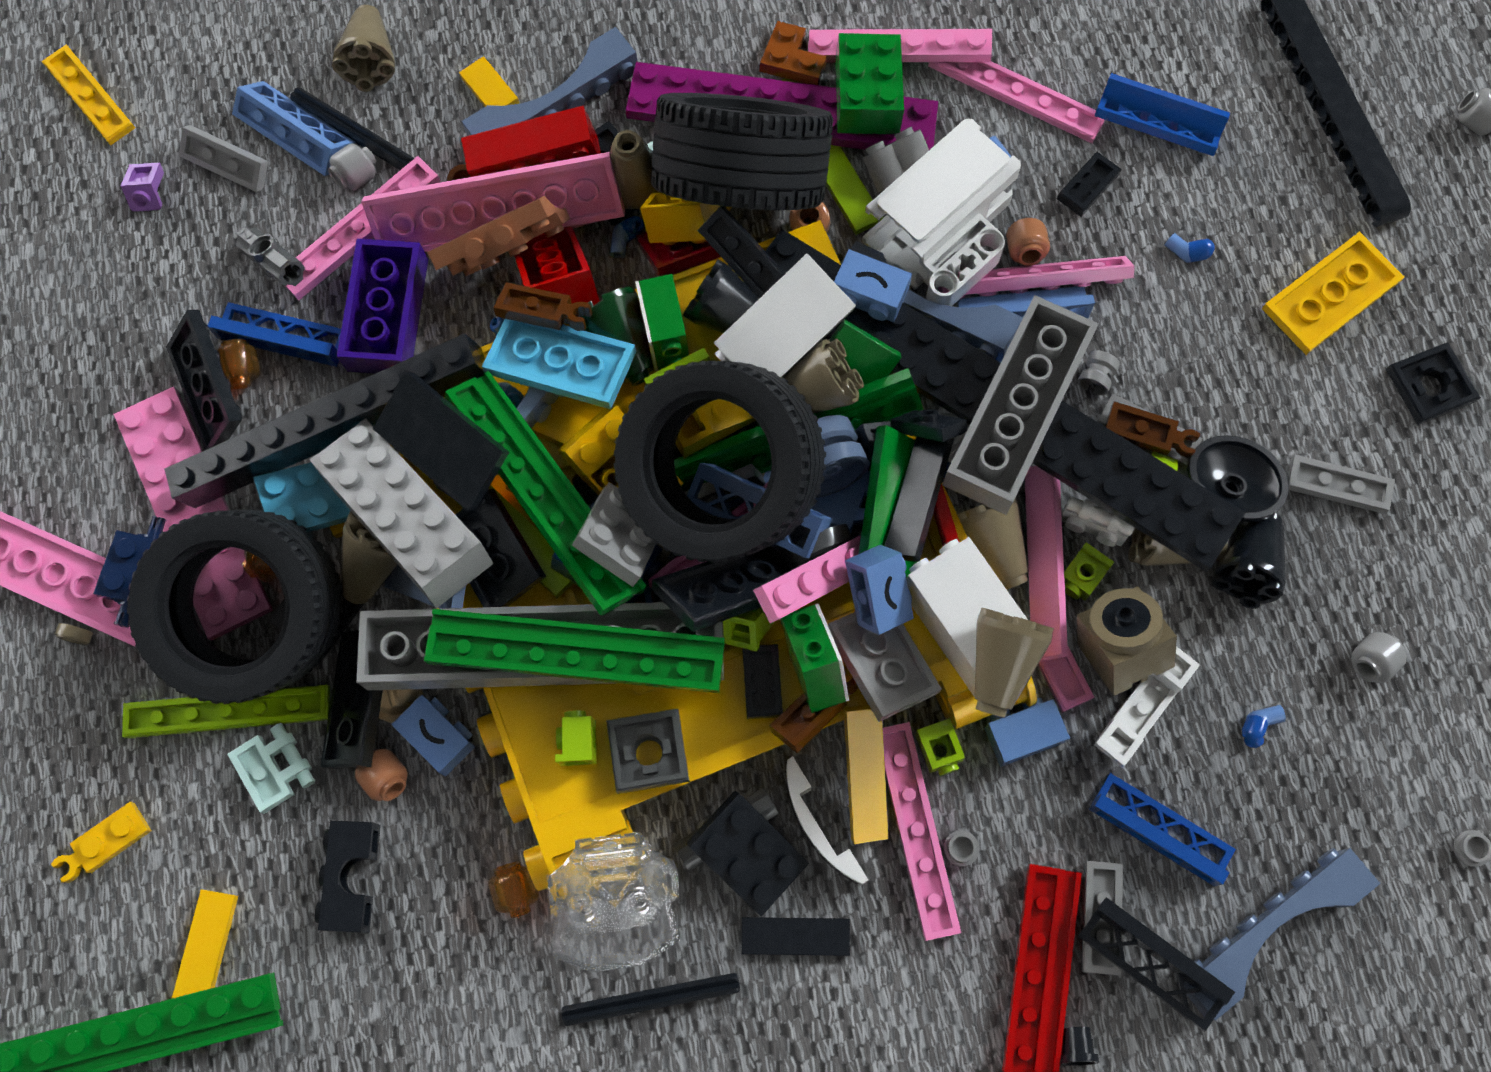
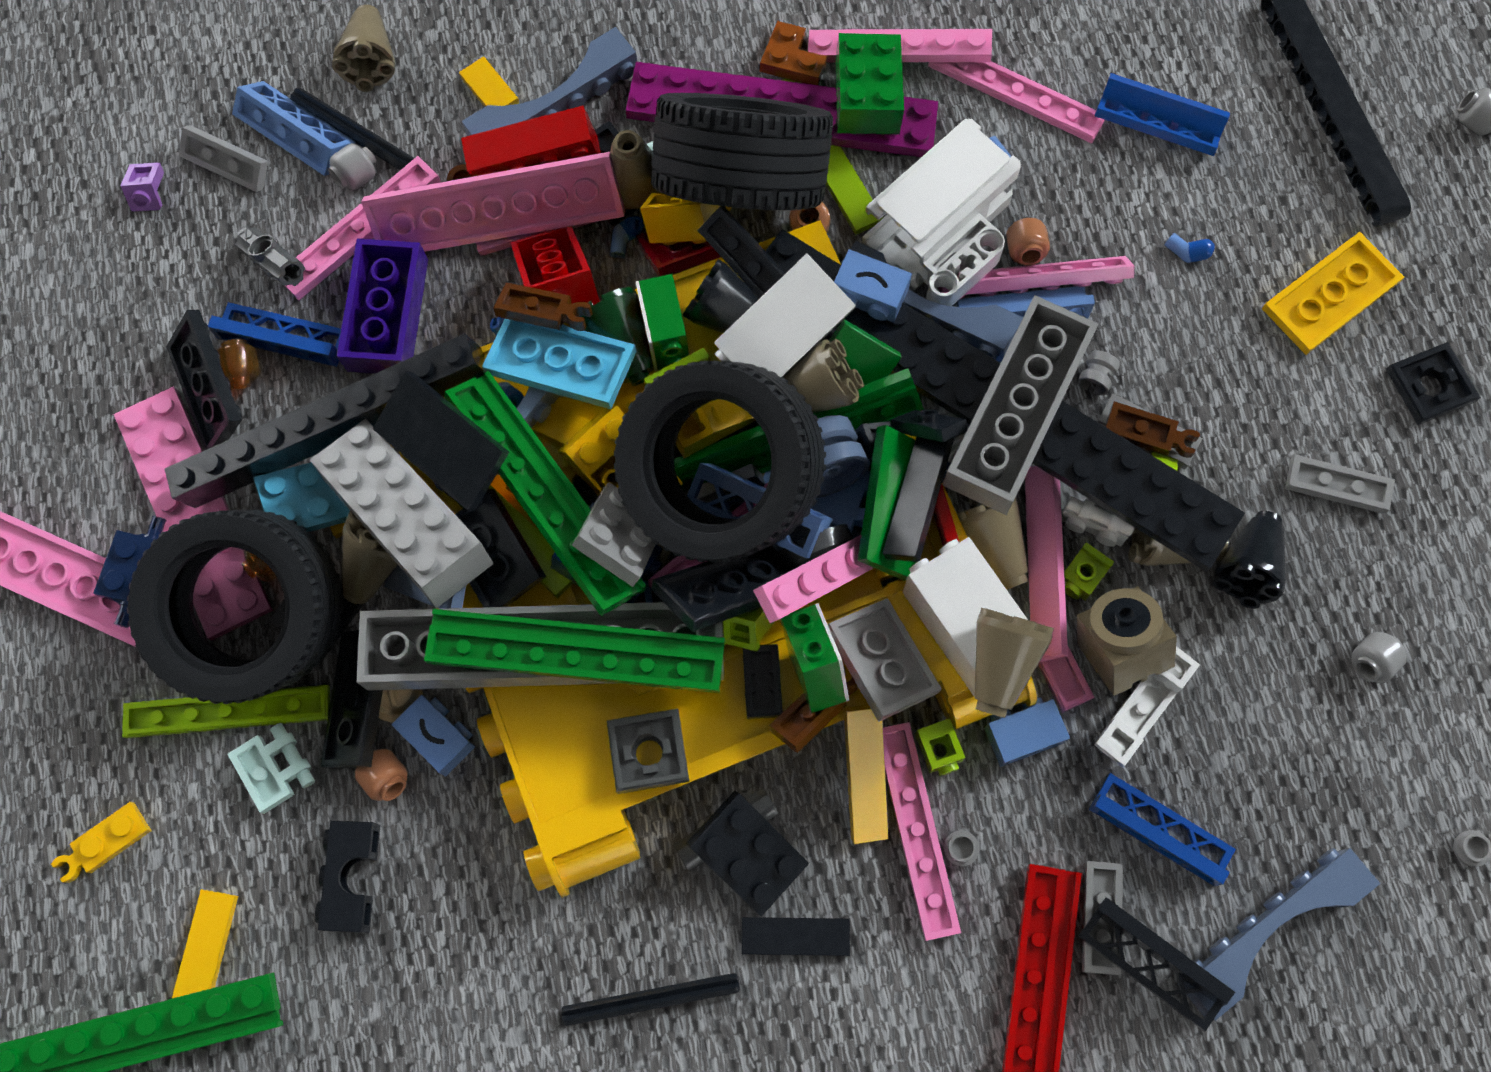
(73, 634): dark tan tile -> none
(88, 94): yellow tile -> none
(509, 233): nougat bracket -> none
(512, 889): clear orange head -> none
(576, 739): lime brick -> none
(610, 880): clear brick -> none
(844, 863): white slope -> none
(879, 589): medium blue brick -> none
(891, 161): light grey brick -> none
(1078, 1047): black piece -> none
(1089, 184): black plate -> none
(1241, 475): black dish -> none
(1257, 723): blue arm -> none

